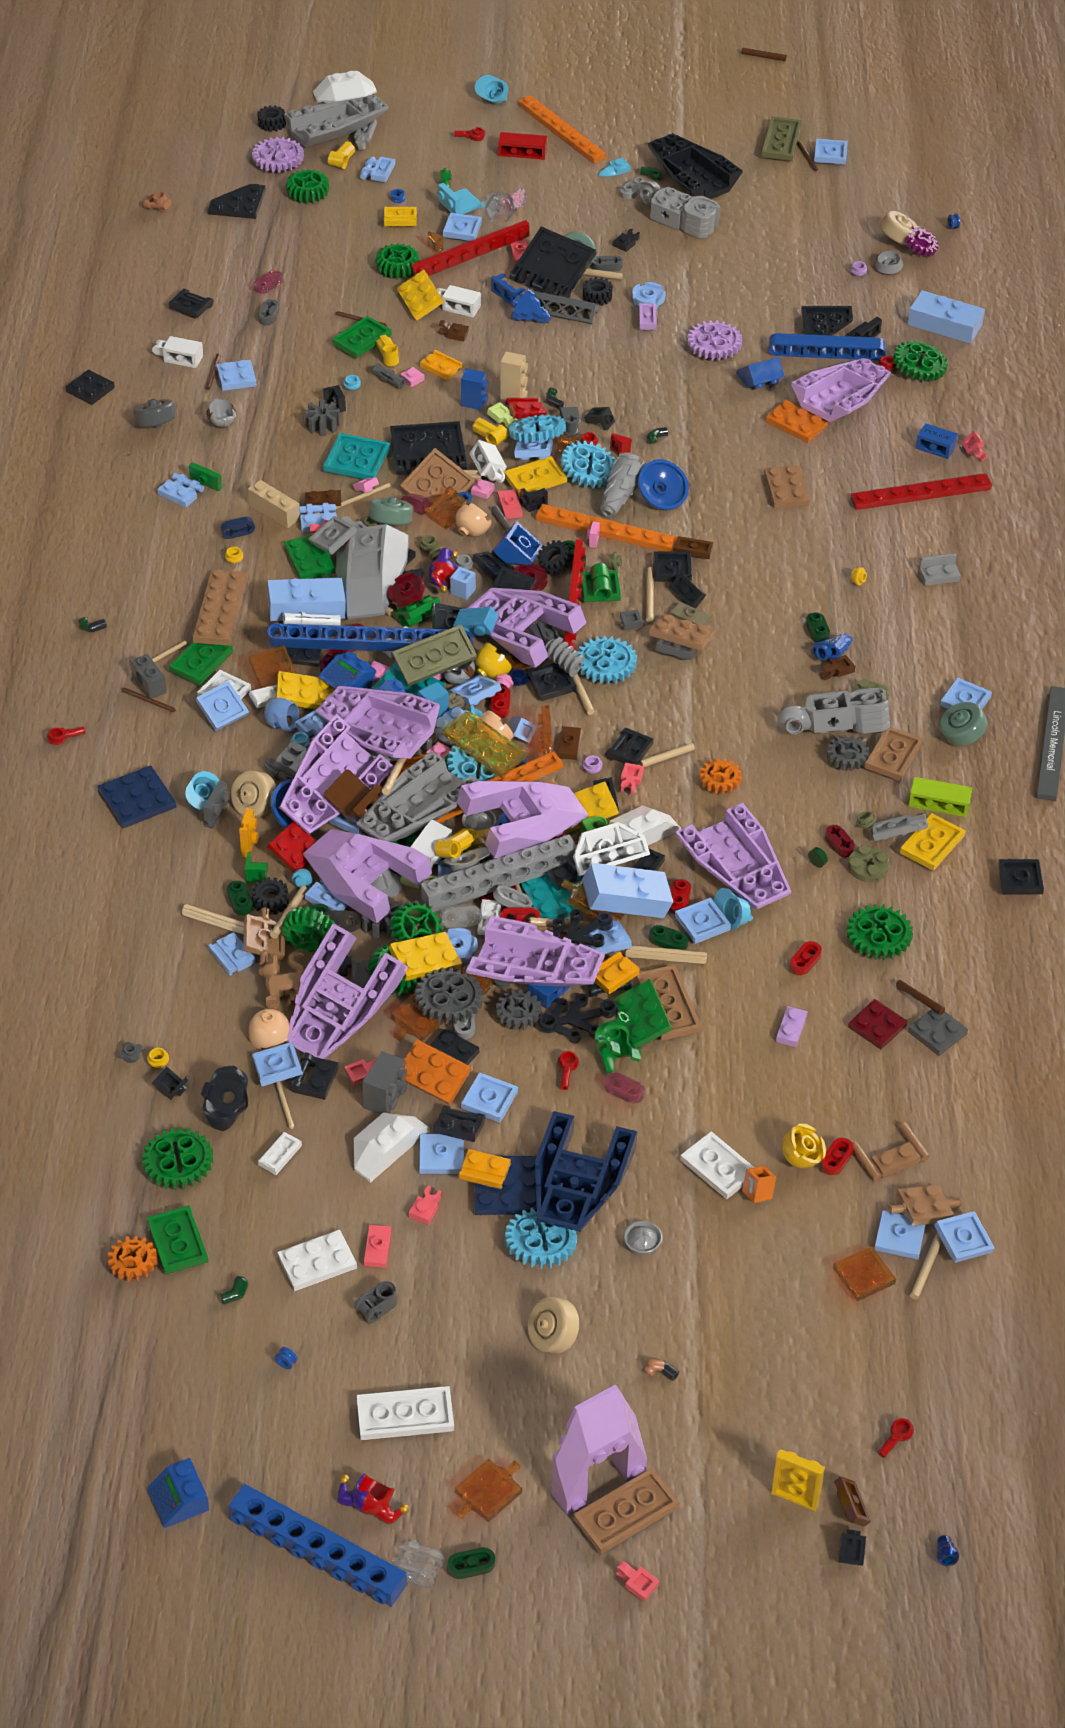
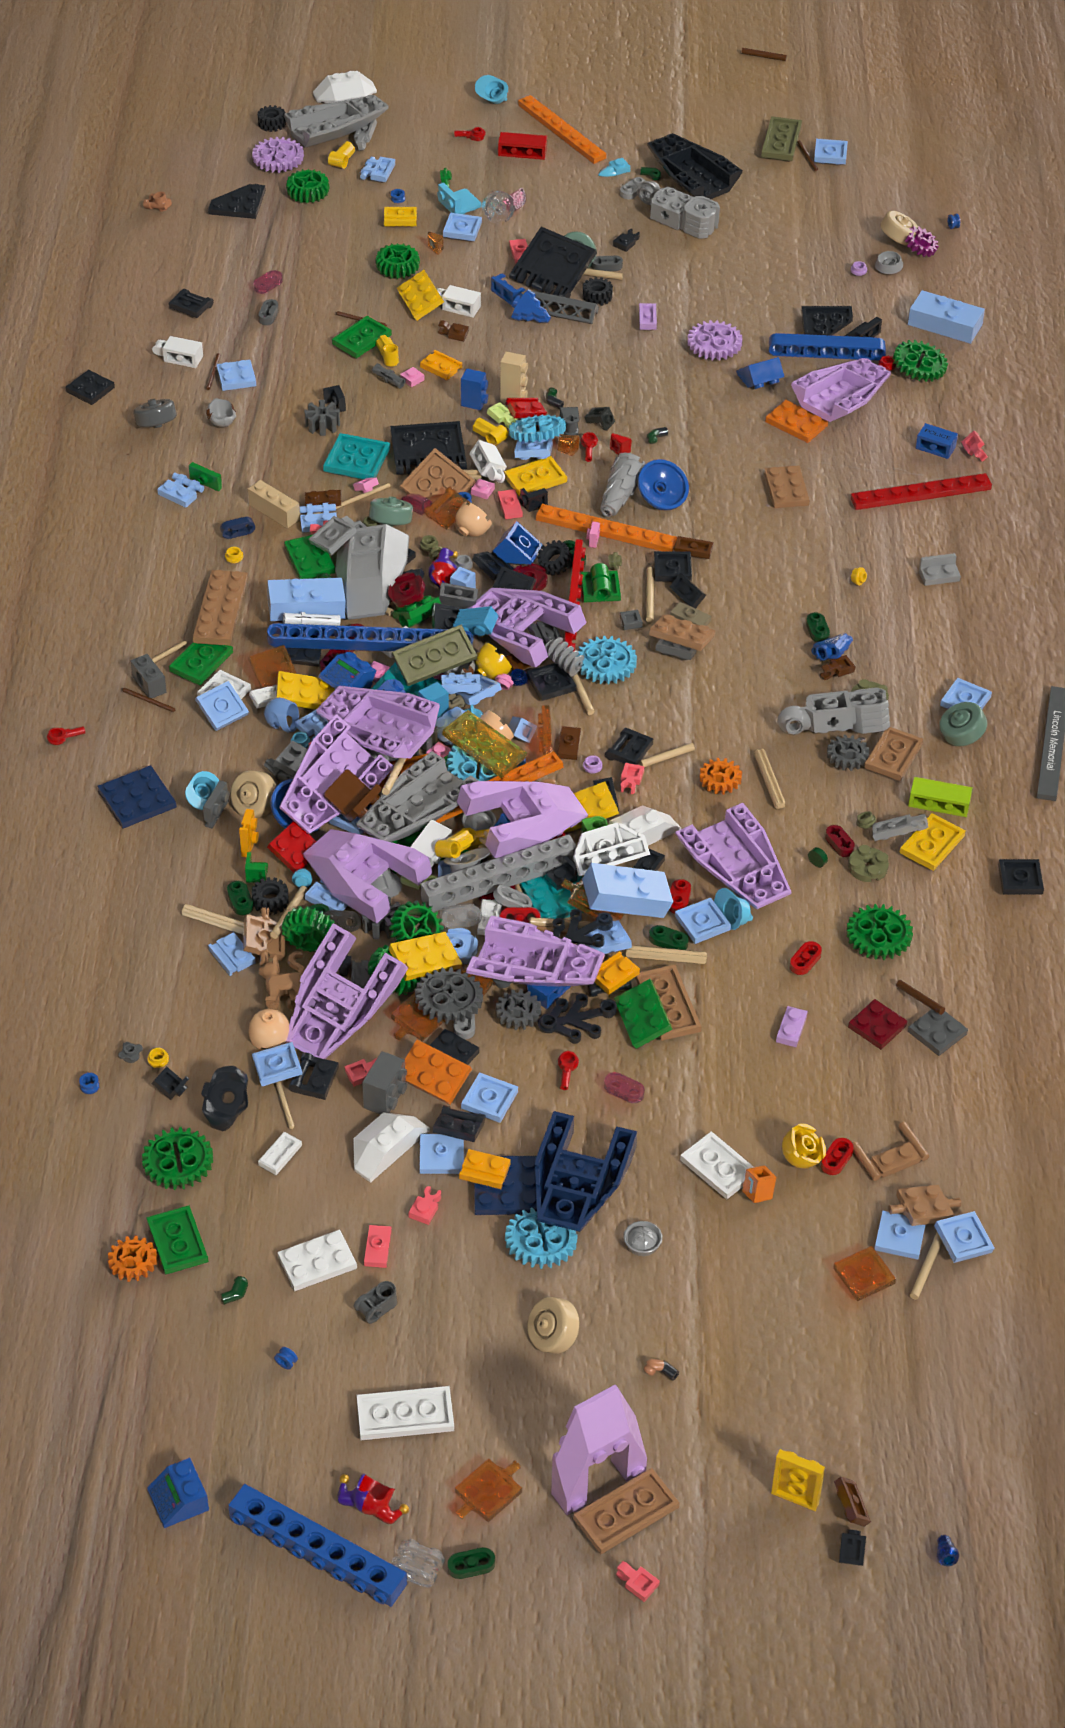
(88, 1078): none -> blue bush
(91, 627): arm -> none
(352, 382): medium azure plate -> none
(457, 595): none -> flat silver slope
(465, 683): none -> light blue plate
(472, 249): red plate -> none
(501, 517): flat silver bar -> none
(501, 702): red plate -> none
(576, 462): medium azure gear -> none
(613, 1042): green piece -> none
(648, 293): light blue plate -> none
(769, 778): none -> tan axle
(900, 1431): red plate -> none

